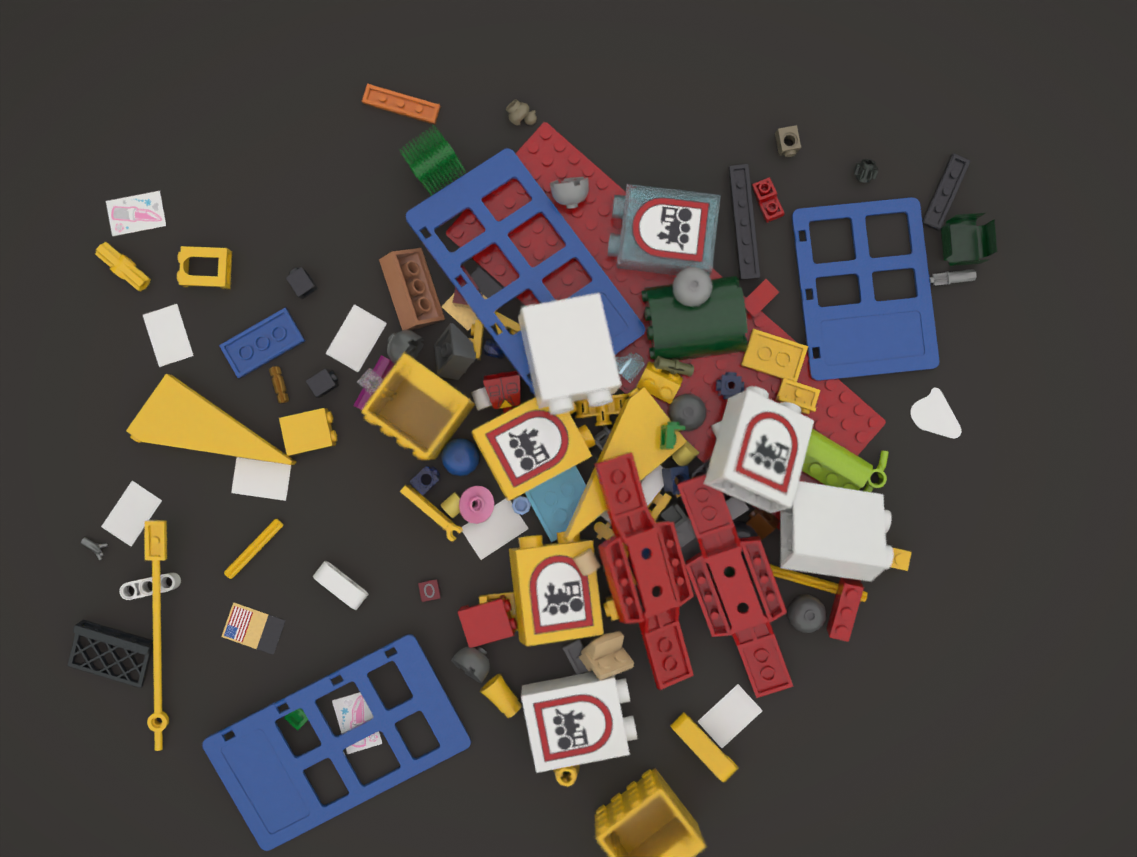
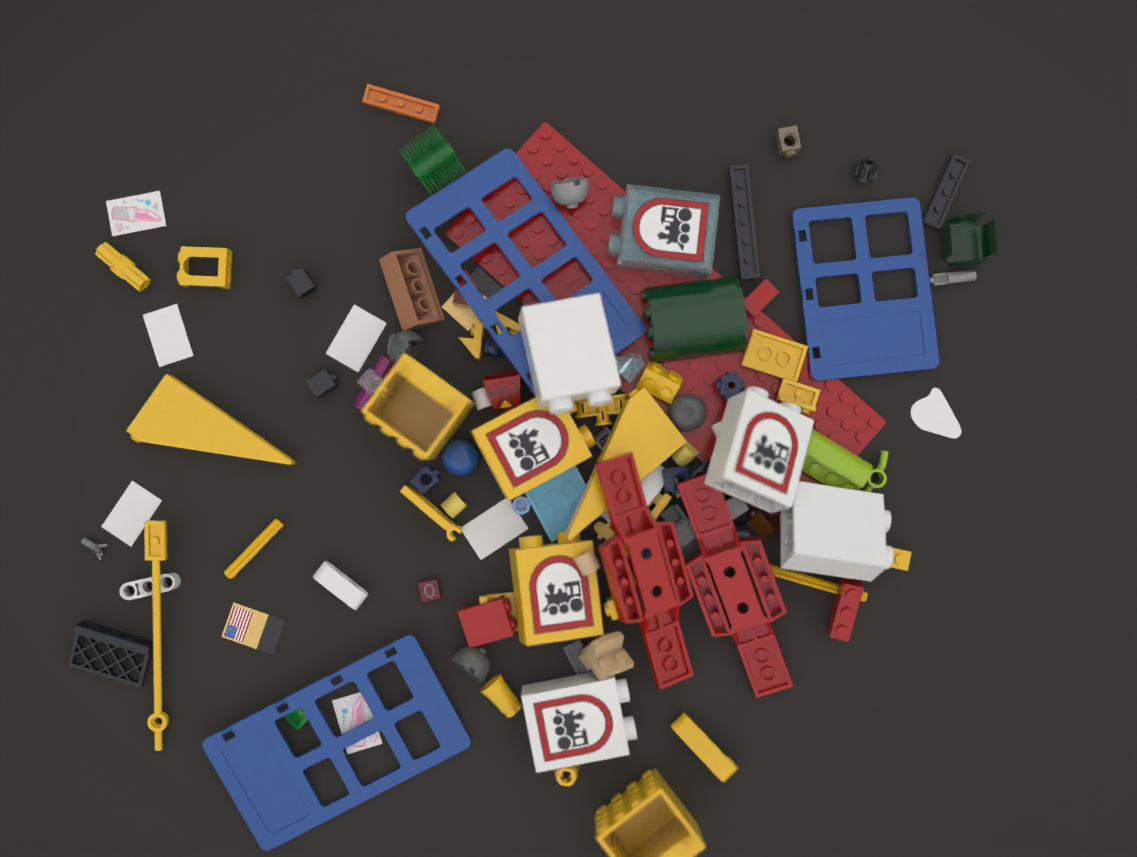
(261, 478): white sticker -> none
(262, 343): blue tile -> none
(279, 385): pearl gold axle -> none
(308, 431): yellow panel -> none
(453, 353): dark grey slope -> none
(483, 507): bright pink dish -> none
(520, 111): dark tan animal -> none
(668, 438): green bracket -> none
(674, 366): olive pin -> none
(692, 286): light grey cylinder -> none
(729, 716): white sticker -> none
(767, 200): red slope -> none
(806, 613): dark grey cylinder -> none

